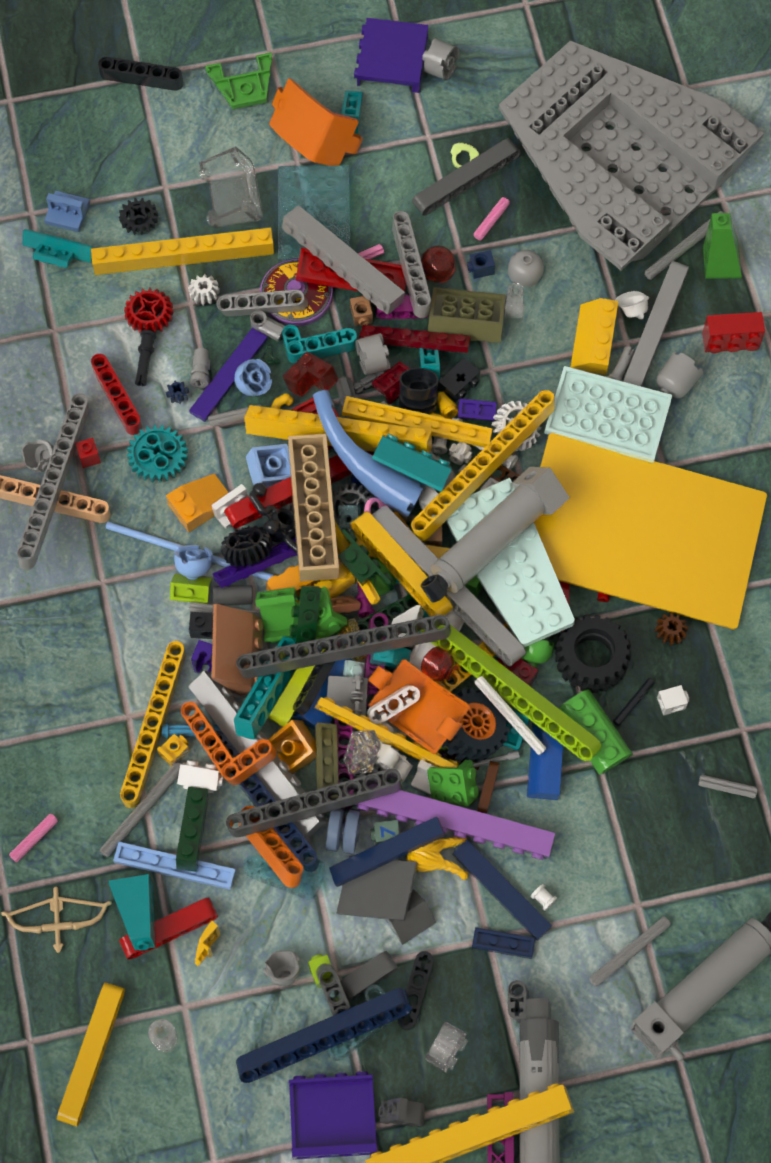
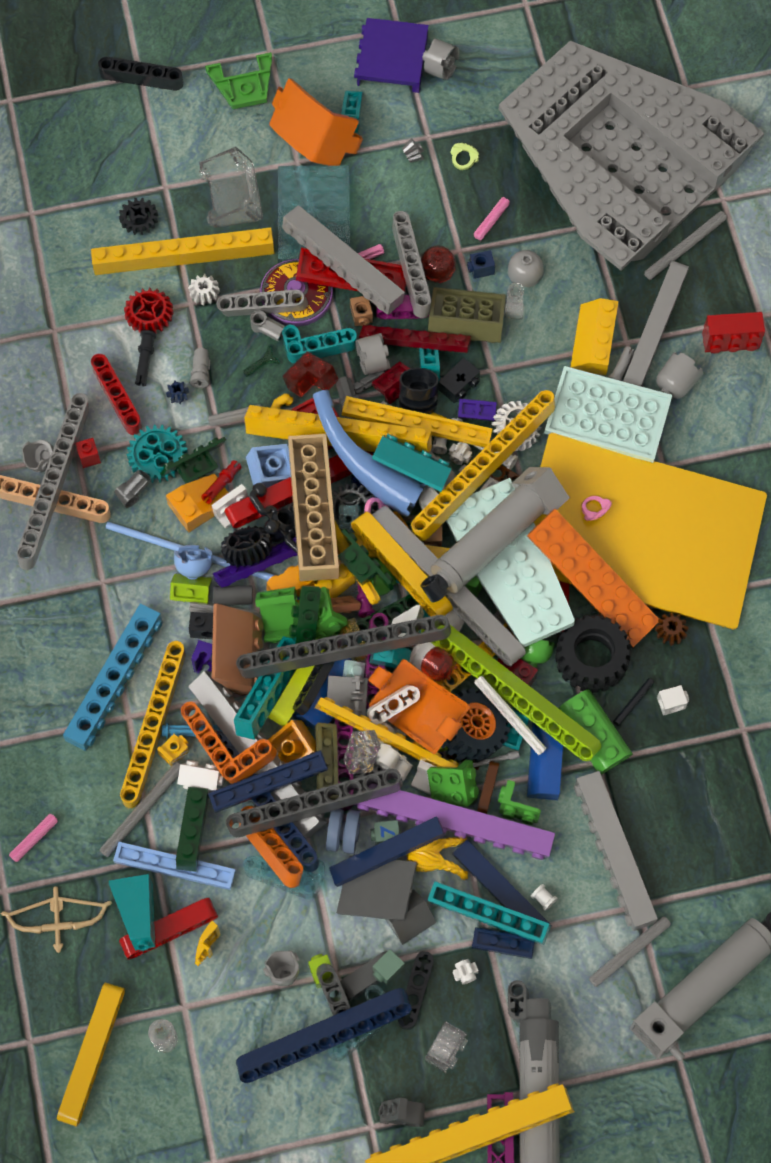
(55, 249): teal bracket -> none
(66, 210): medium blue bracket -> none
(129, 491): none -> dark grey piece
(142, 617): none -> dark azure brick
(196, 464): none -> dark green bracket
(225, 377): dark purple tile -> none
(225, 476): none -> red pin
(253, 377): light blue cylinder -> none
(268, 781): none -> dark blue tile
(332, 1116): dark purple panel -> none
(387, 967): none -> sand green brick
(413, 151): none -> flat silver piece
(447, 406): yellow cone -> none
(465, 971): none -> white gear
(466, 176): dark grey beam -> none
(489, 913): none -> teal brick
(516, 810): none -> bright green bracket
(592, 576): none -> orange plate
(605, 504): none -> bright pink piece
(616, 851): none -> light grey brick
(633, 304): white piece -> none
(721, 249): bright green slope -> none
(727, 786): light grey axle -> none

